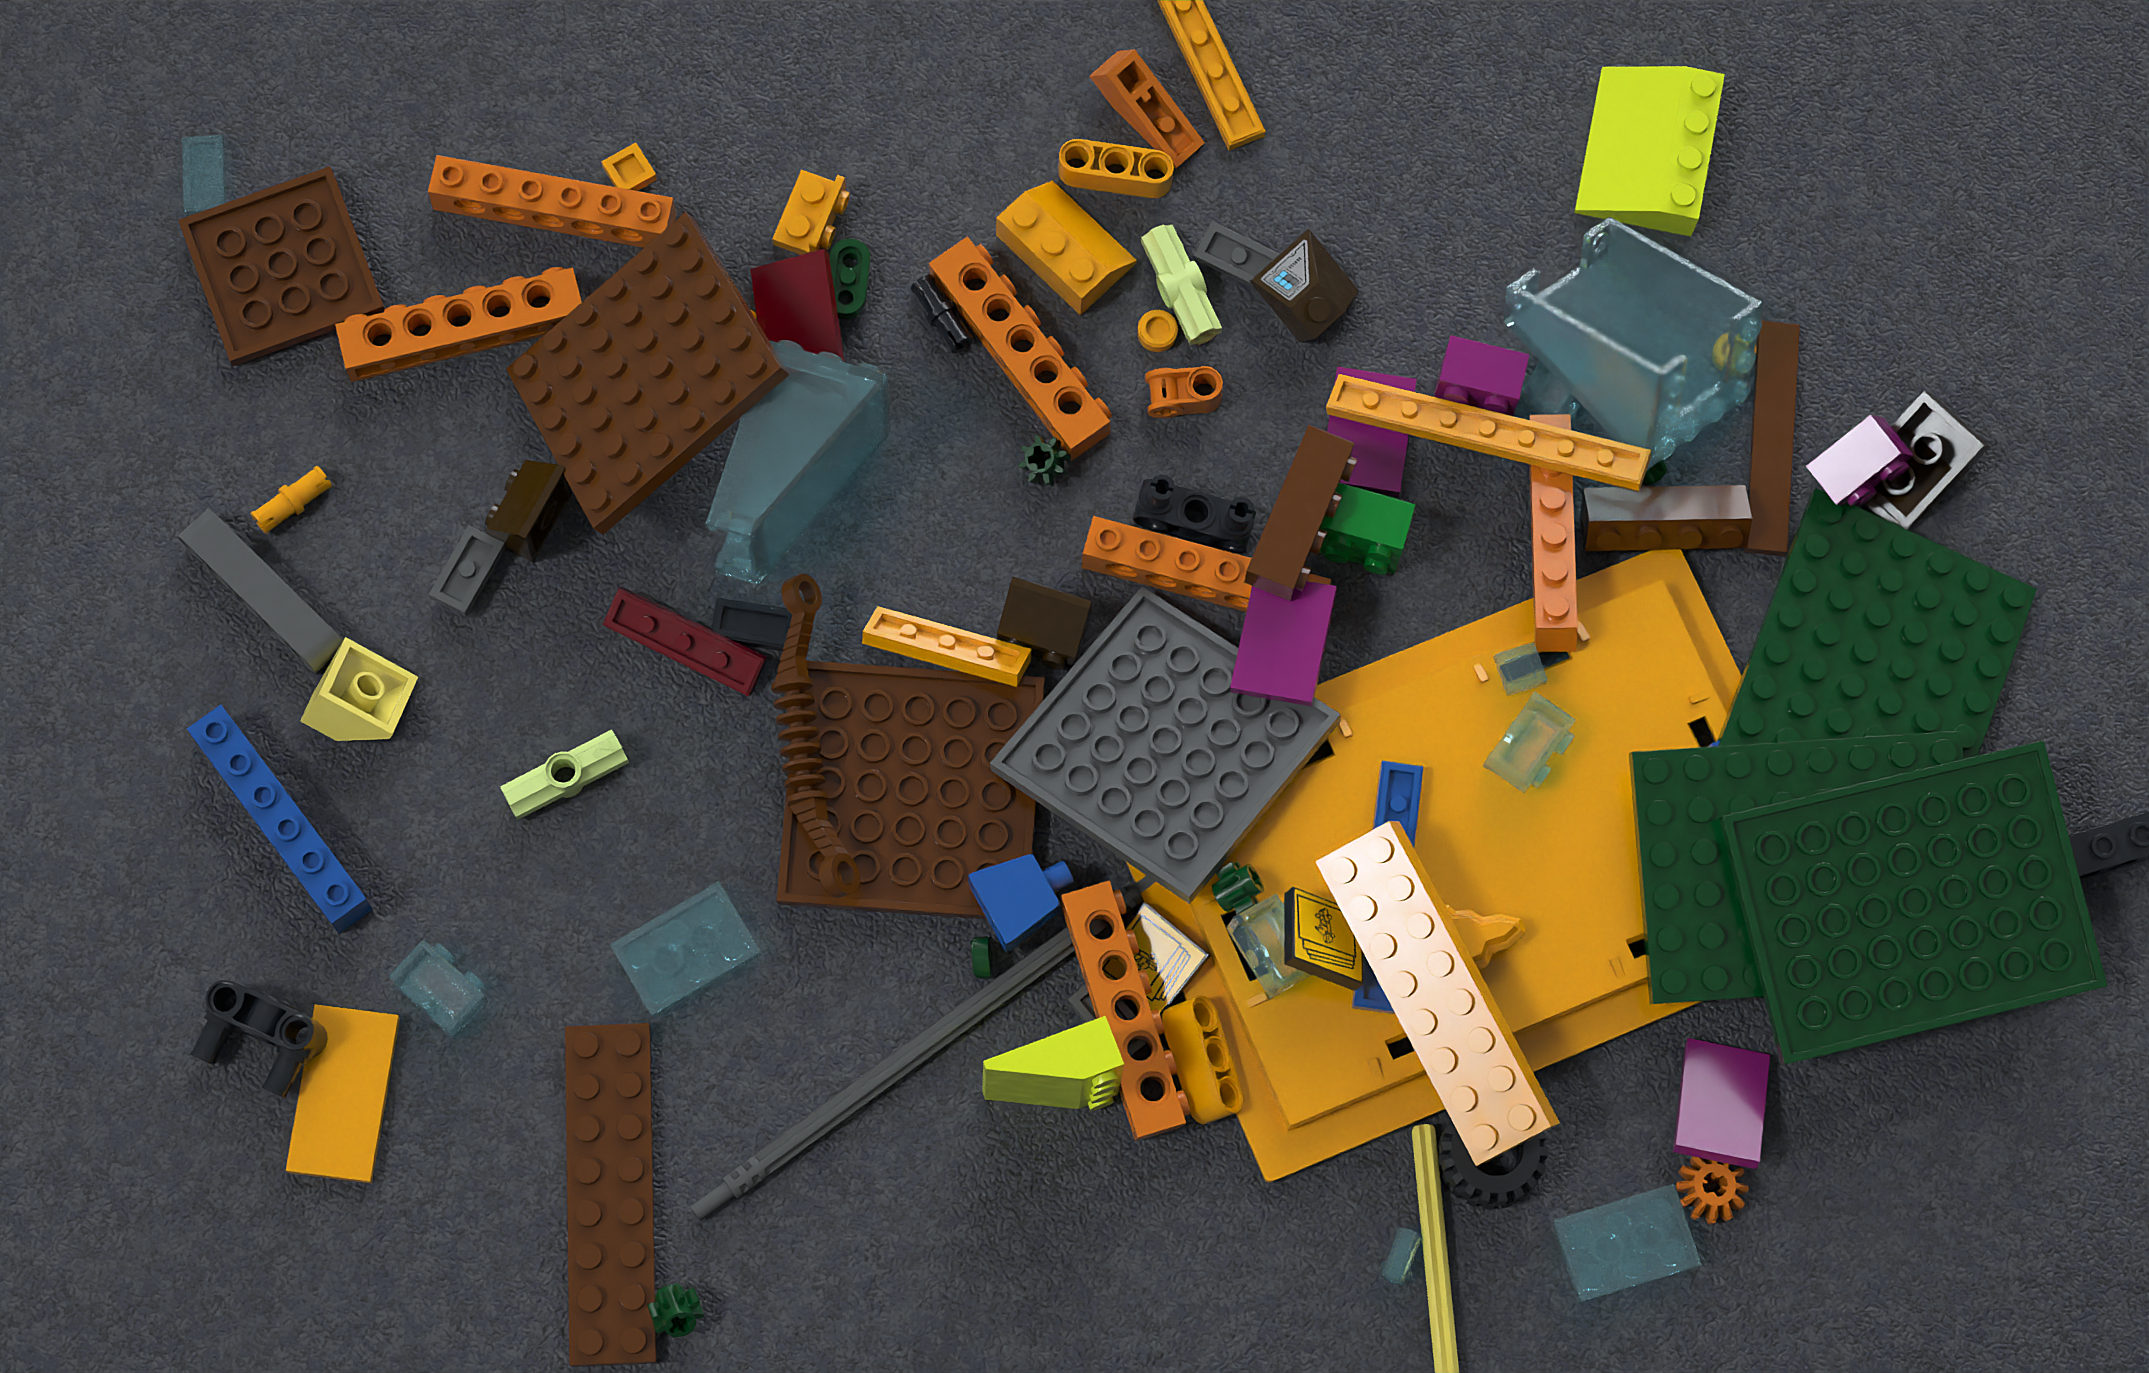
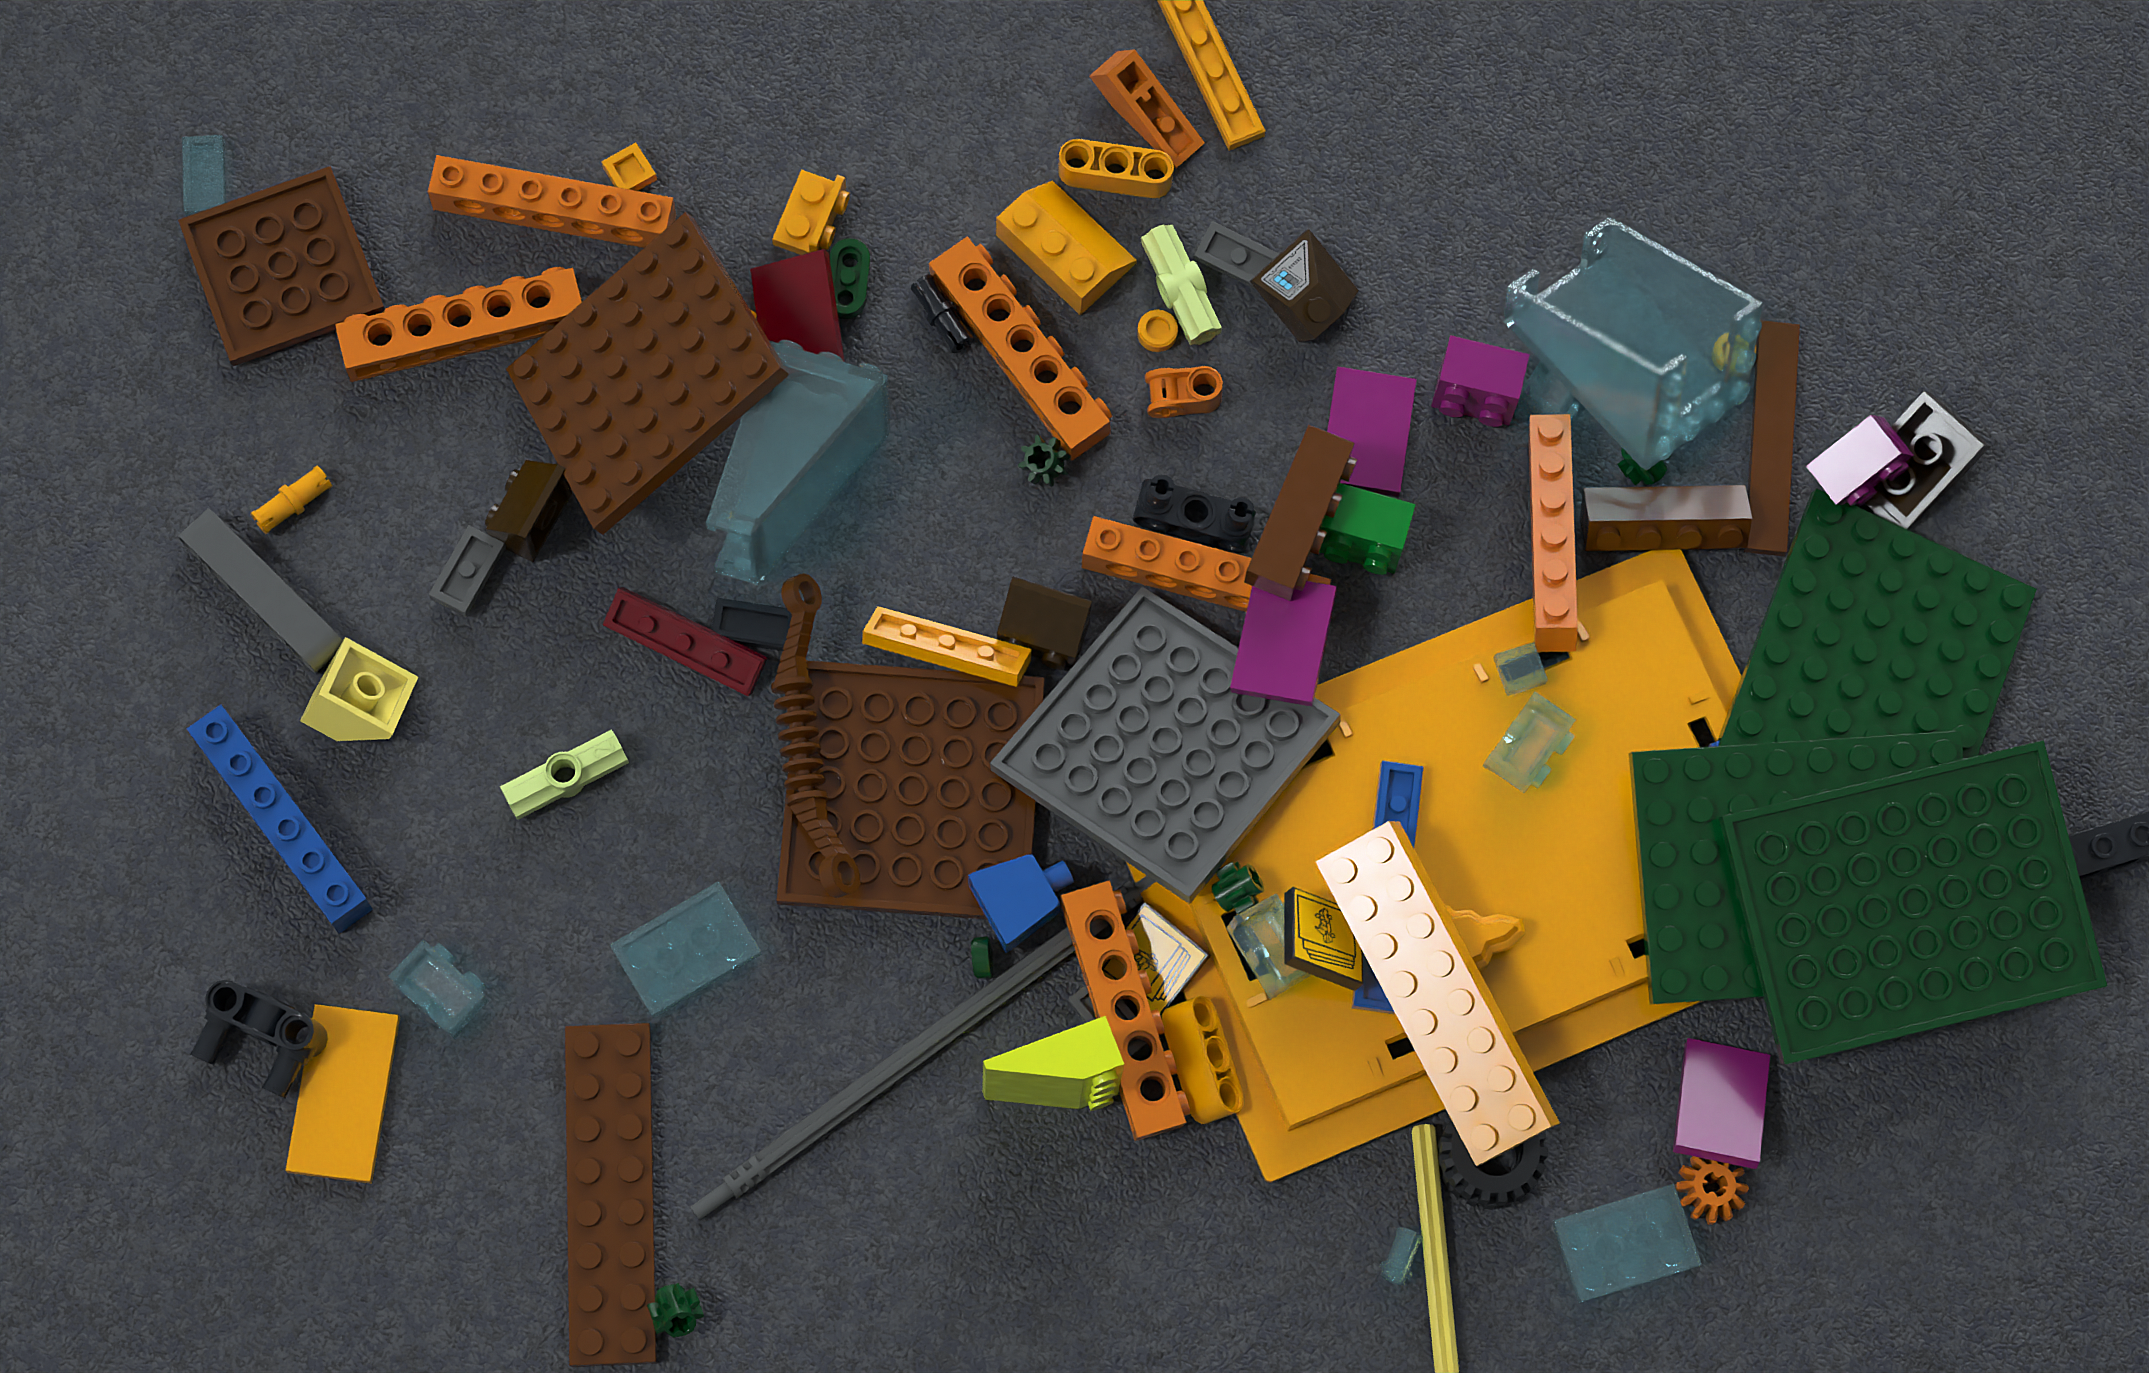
(1489, 432): light orange tile -> none
(1650, 146): neon yellow slope -> none

